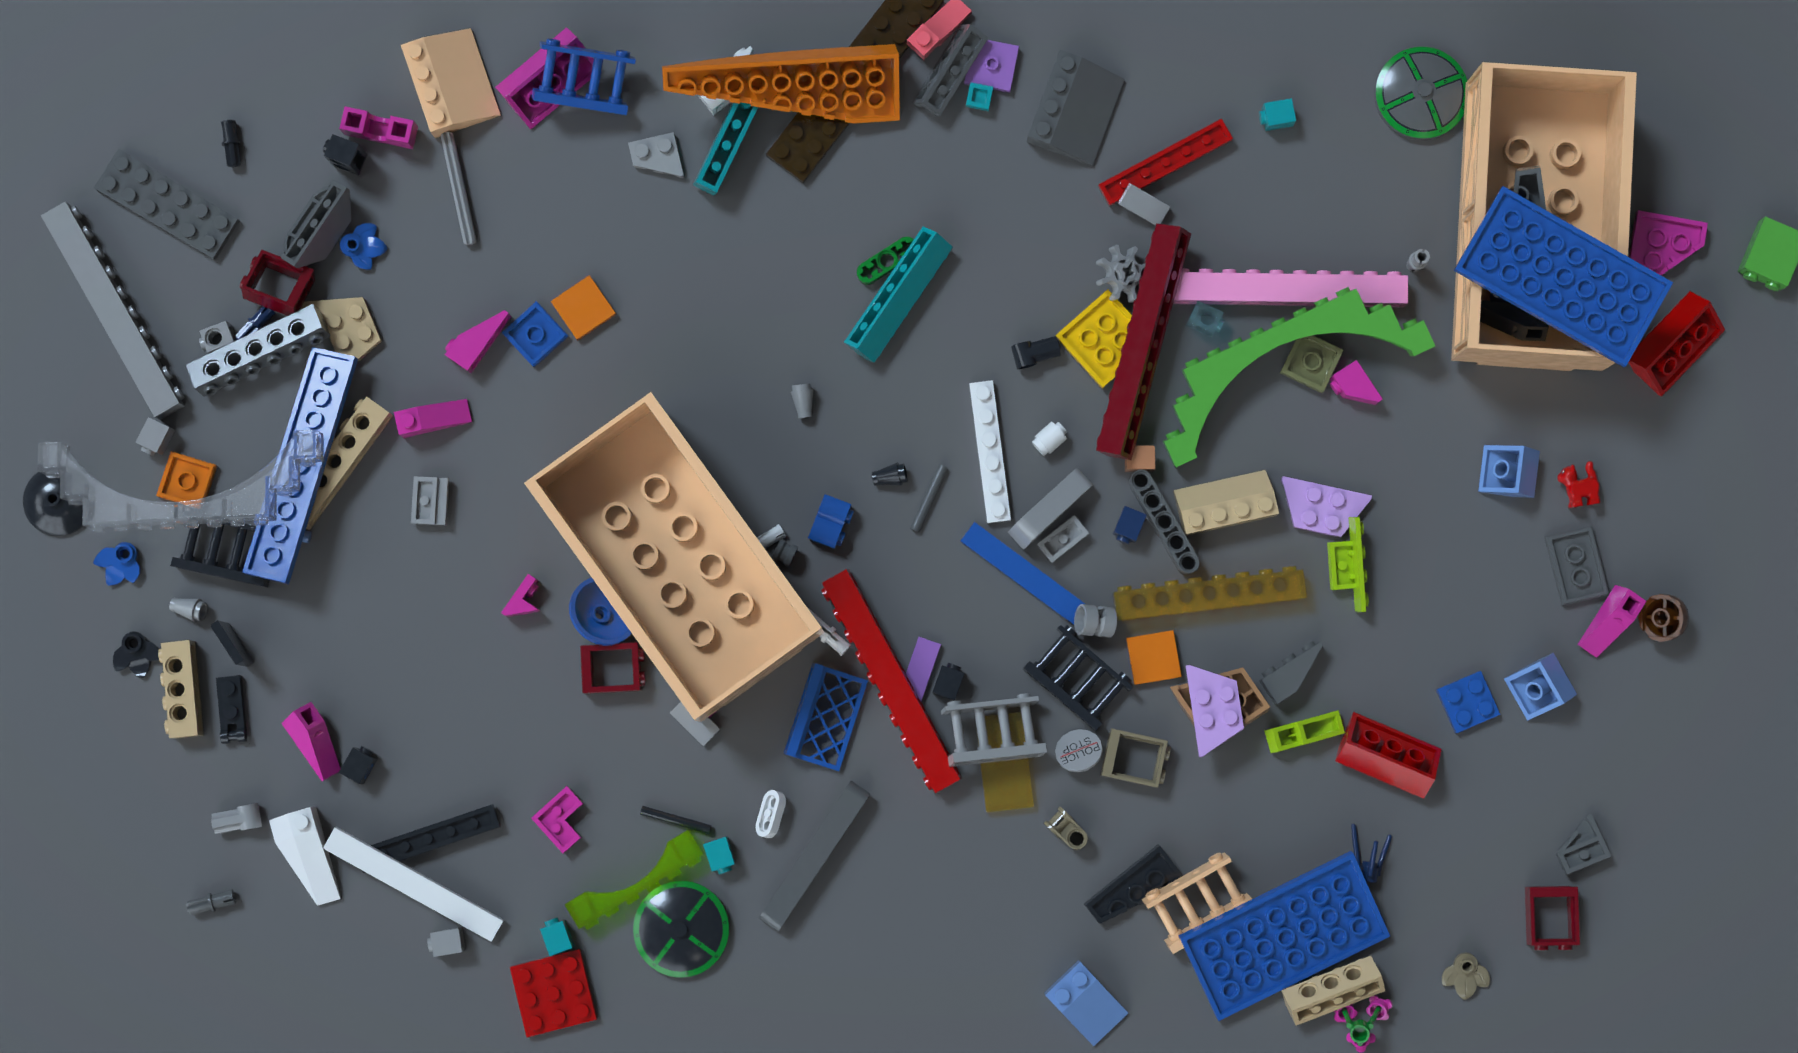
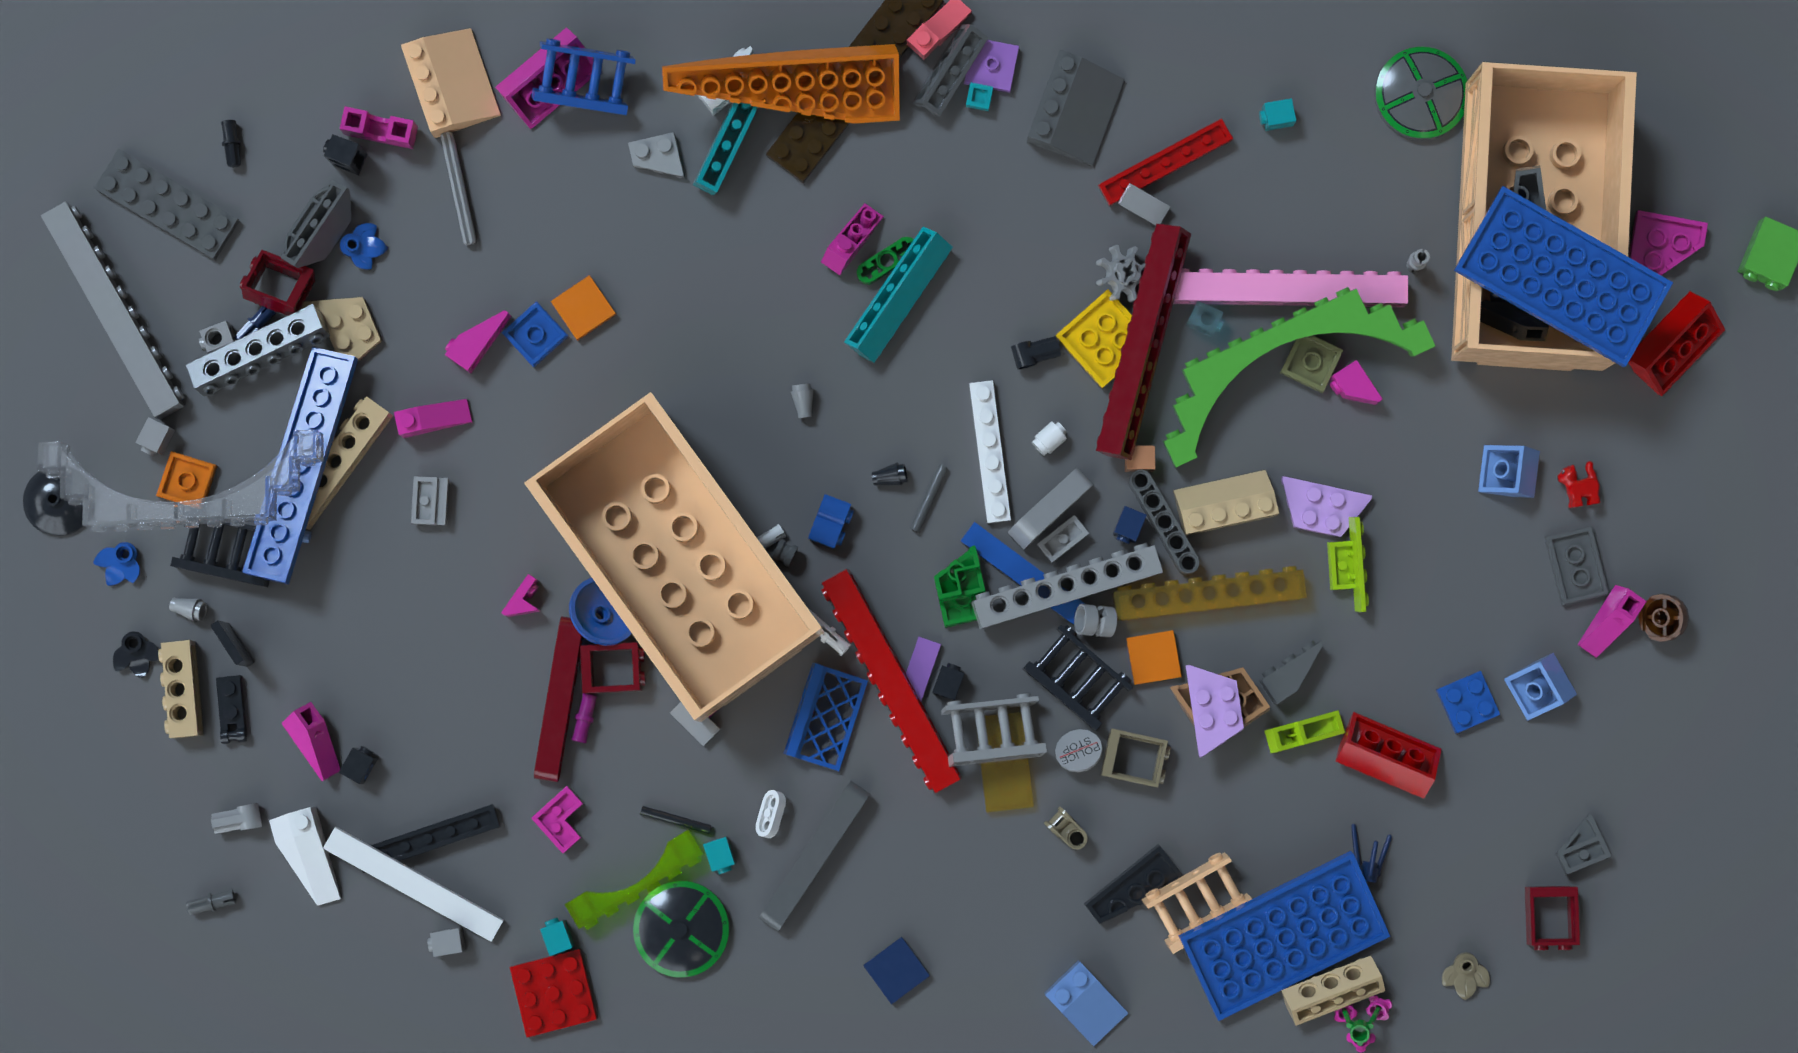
(558, 702): none -> dark red beam
(584, 718): none -> magenta pin
(851, 239): none -> dark pink slope
(896, 970): none -> dark blue tile
(957, 588): none -> green slope
(1148, 567): none -> light grey brick

